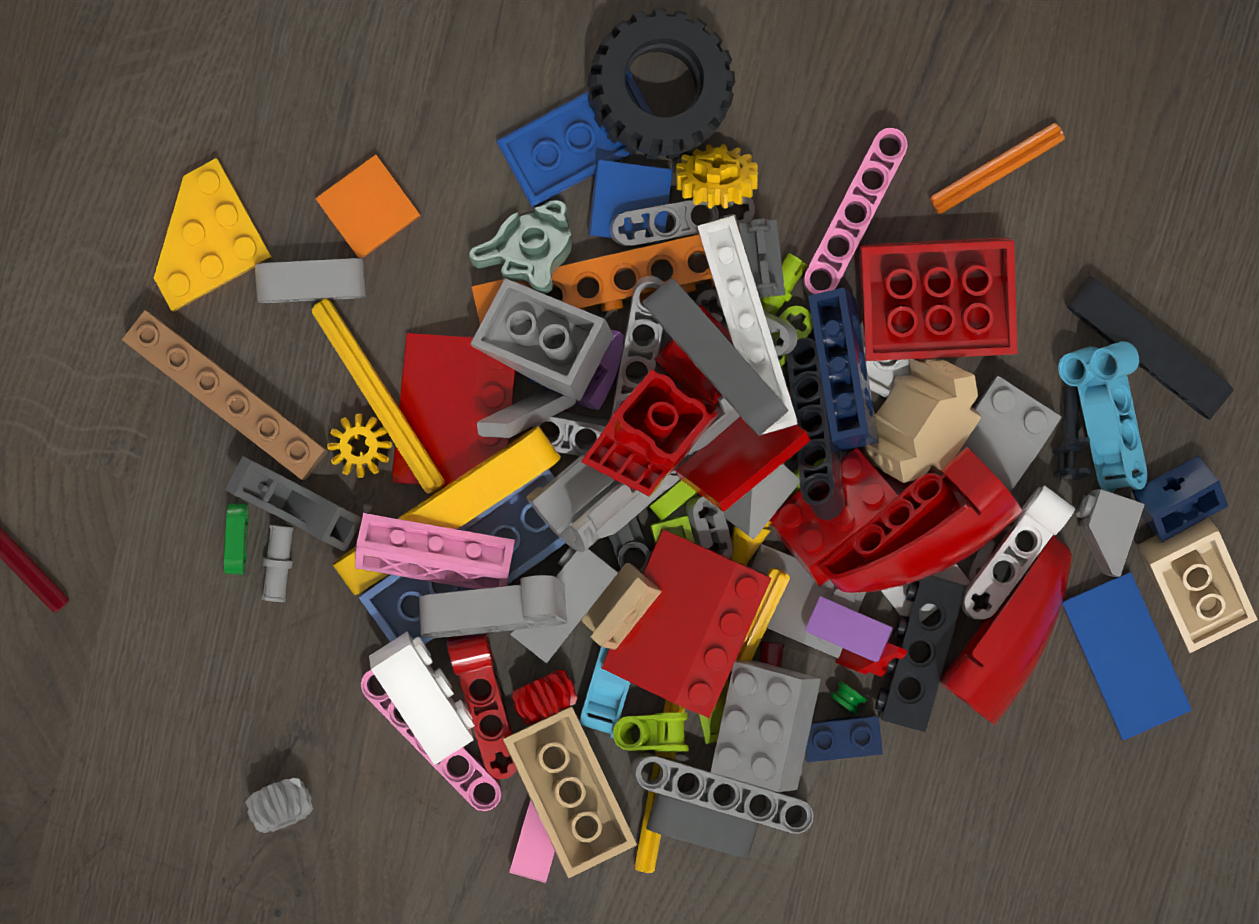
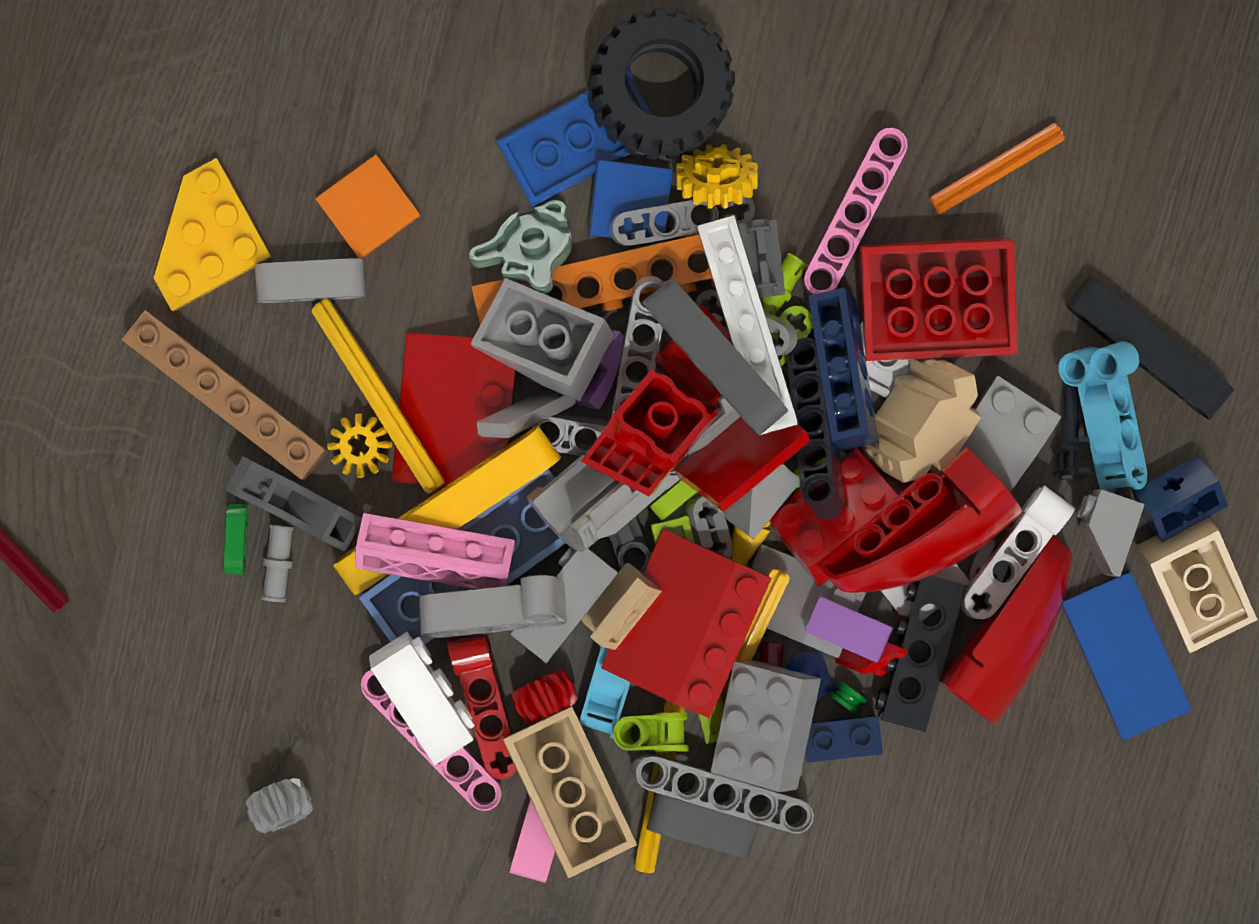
(814, 665): none -> clear blue animal

